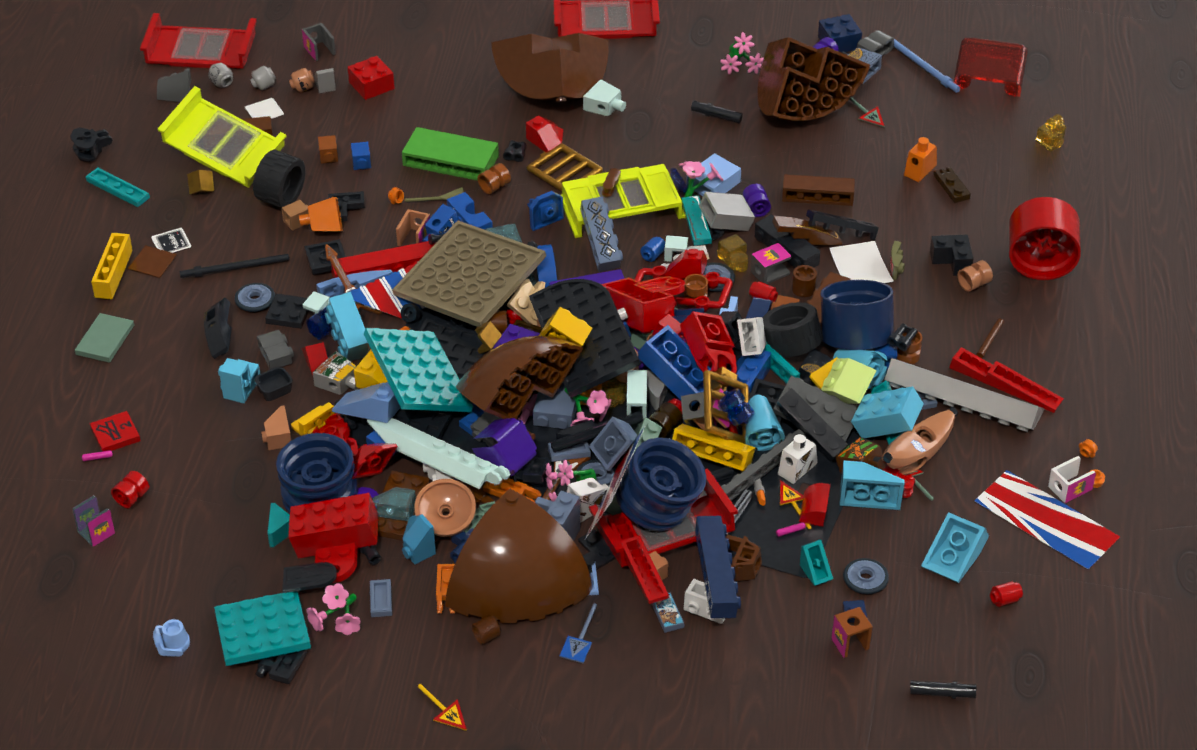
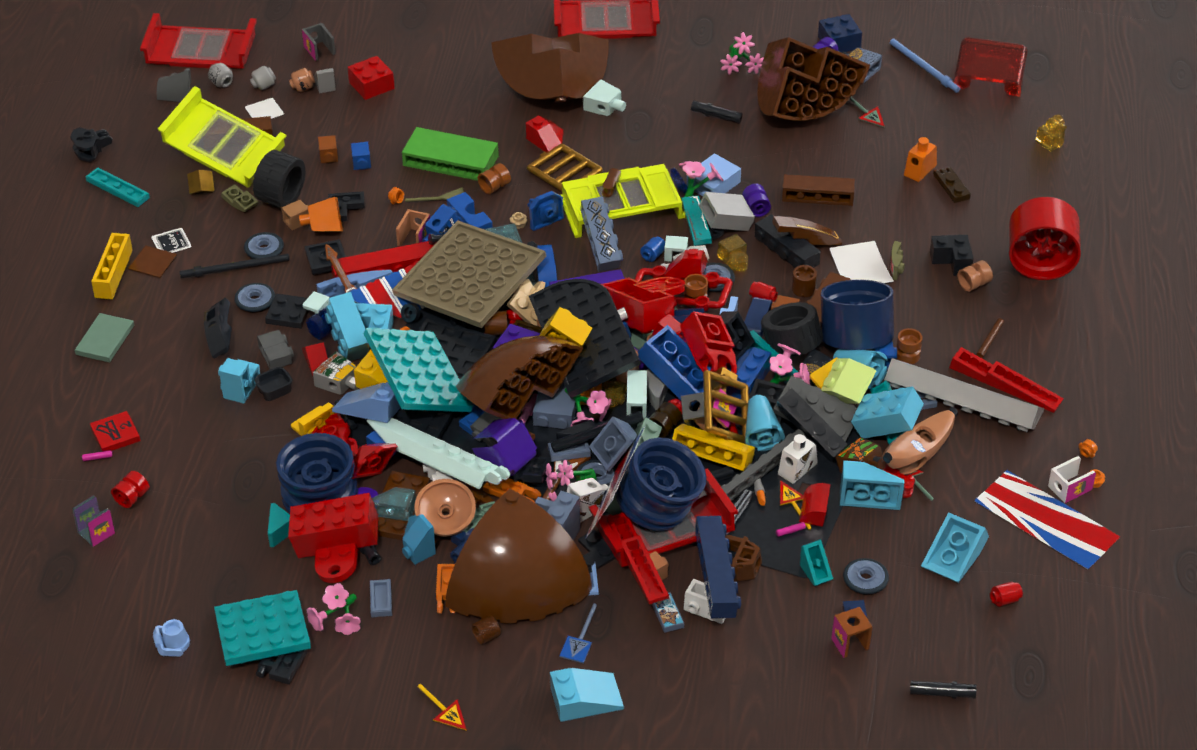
(237, 198): none -> olive slope
(253, 243): none -> wheel
(276, 430): nougat slope -> none
(308, 576): black window -> none
(376, 315): none -> medium azure brick
(488, 335): pearl gold panel -> none
(515, 154): black piece -> none
(519, 220): none -> tan plate
(584, 693): none -> medium azure slope
(737, 409): clear blue wheel -> none
(751, 334): white torso -> none
(770, 263): piece -> none
(782, 364): none -> bright pink plant
(843, 222): black hinge -> none
(877, 42): dark grey brick -> none
(900, 341): black piece -> none

